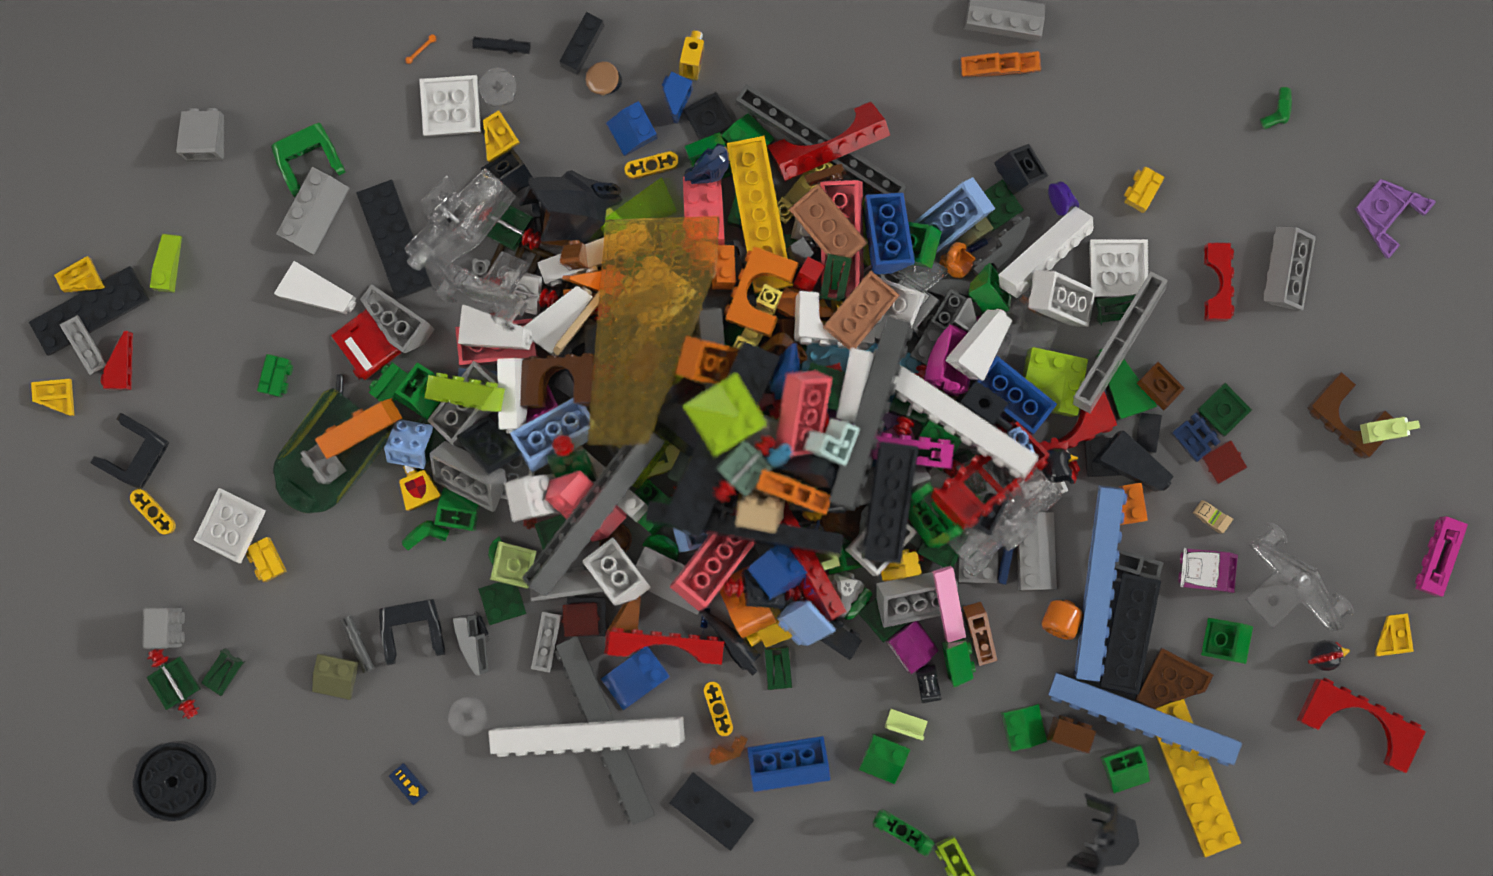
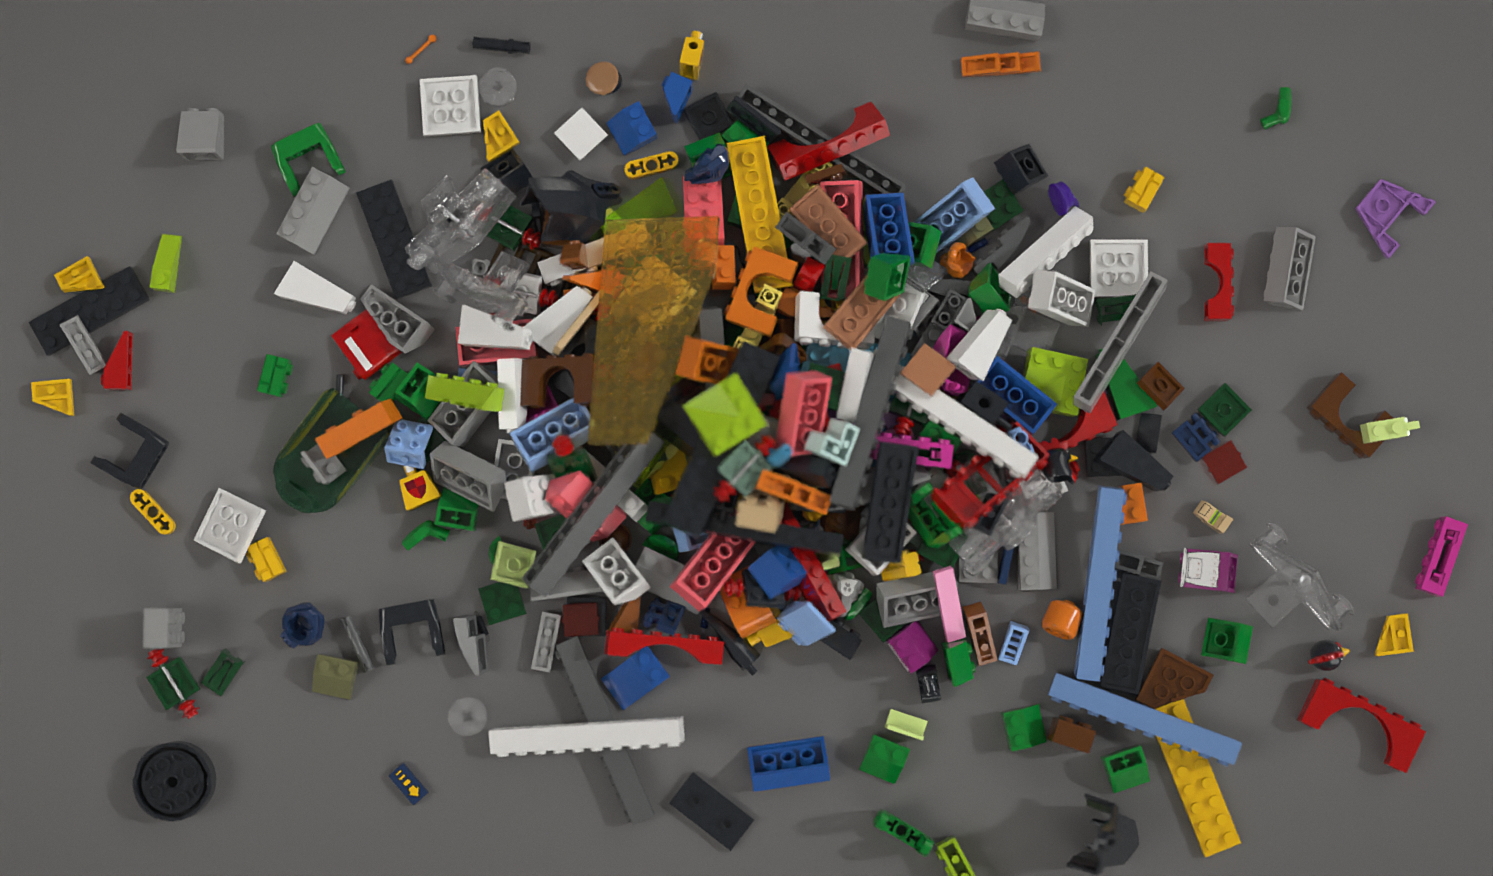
(302, 625): none -> dark blue helmet
(488, 445): black plate -> none
(580, 134): none -> white piece
(581, 43): black brick -> none
(668, 620): none -> dark blue plate
(669, 474): none -> yellow wing
(722, 754): clear orange slope -> none
(727, 720): yellow beam -> none
(753, 119): none -> black tile
(779, 678): dark green piece -> none
(805, 238): none -> dark grey slope
(886, 275): none -> green slope
(928, 370): none -> nougat tile
(1019, 627): none -> light blue slope

